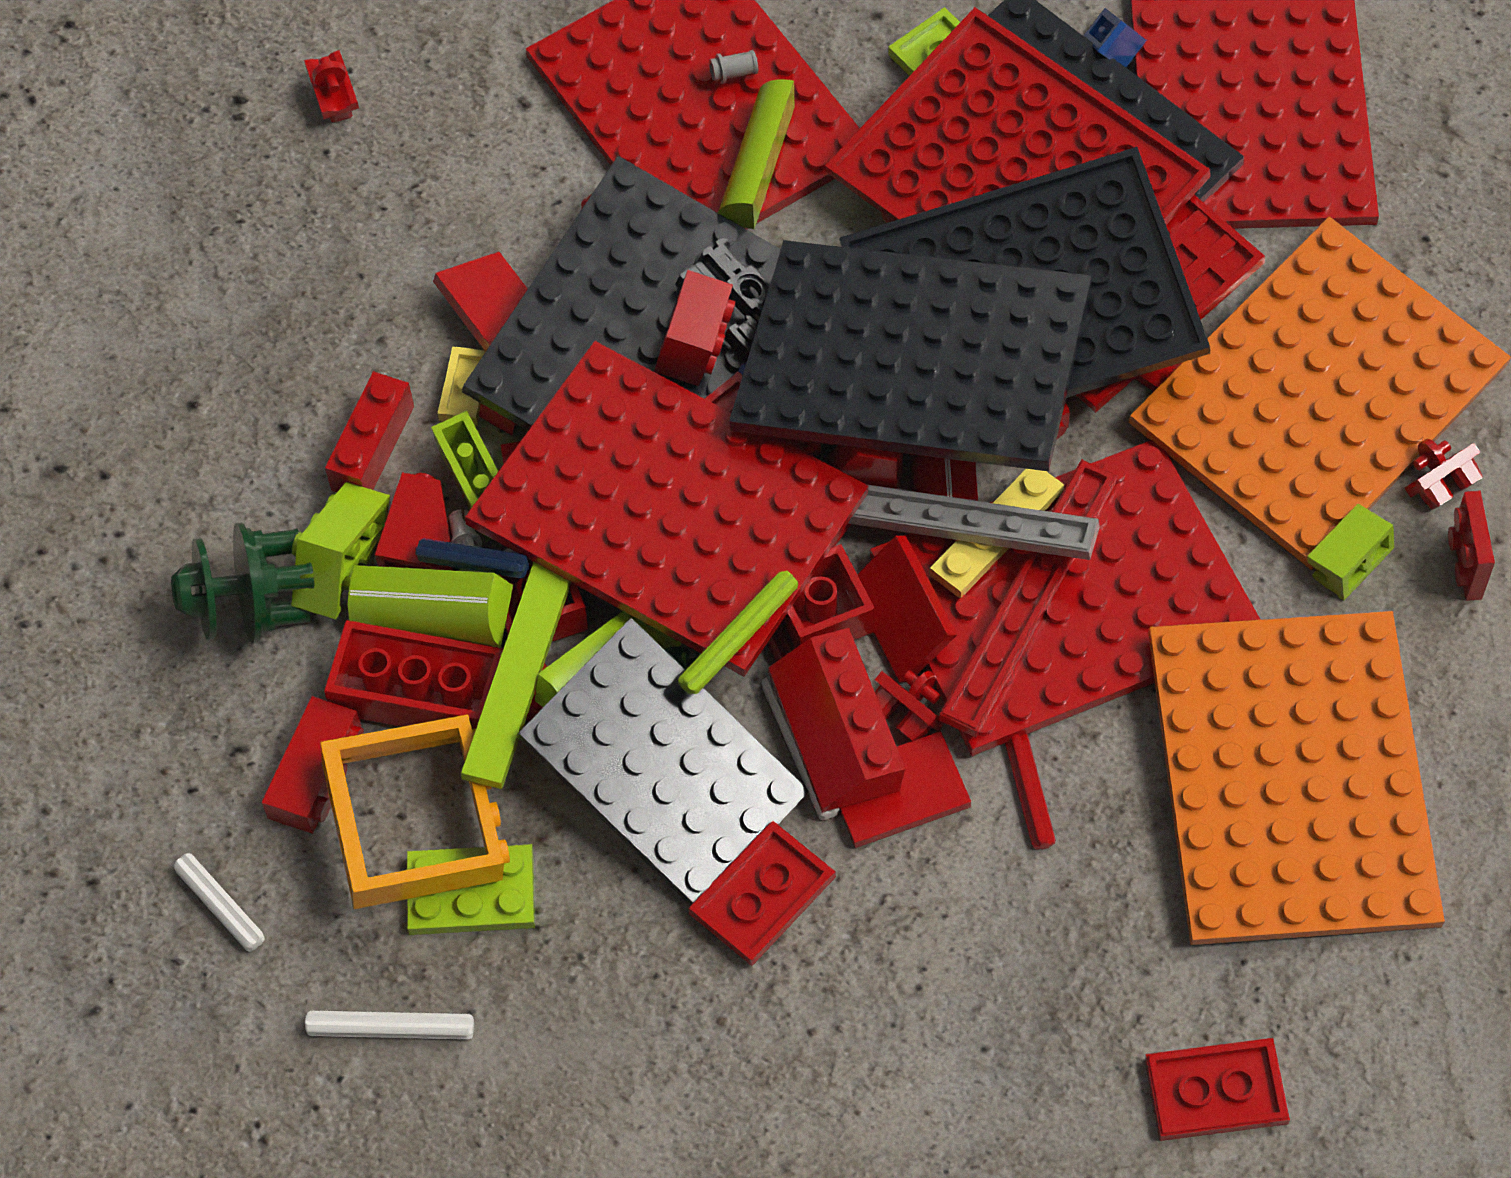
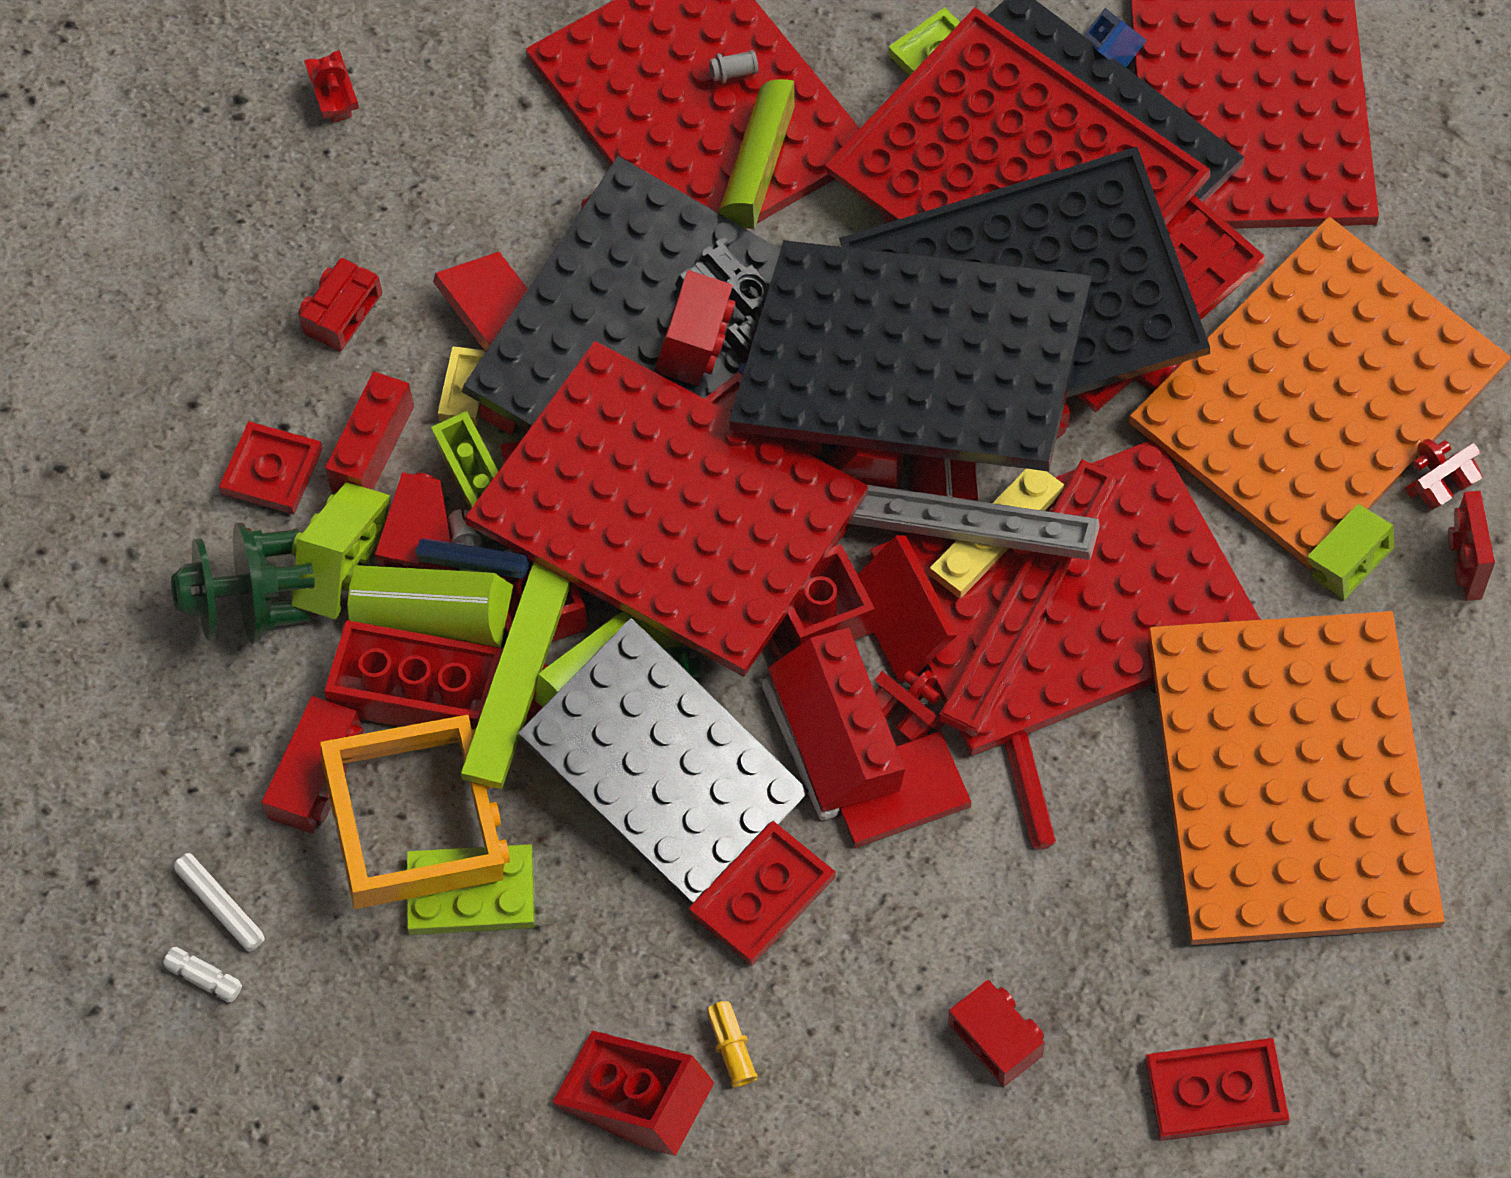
(202, 974): none -> white axle
(271, 467): none -> red plate
(339, 304): none -> red brick
(389, 1024): white axle -> none
(635, 1091): none -> red slope
(731, 1044): none -> yellow axle
(738, 632): lime axle -> none
(997, 1032): none -> red brick

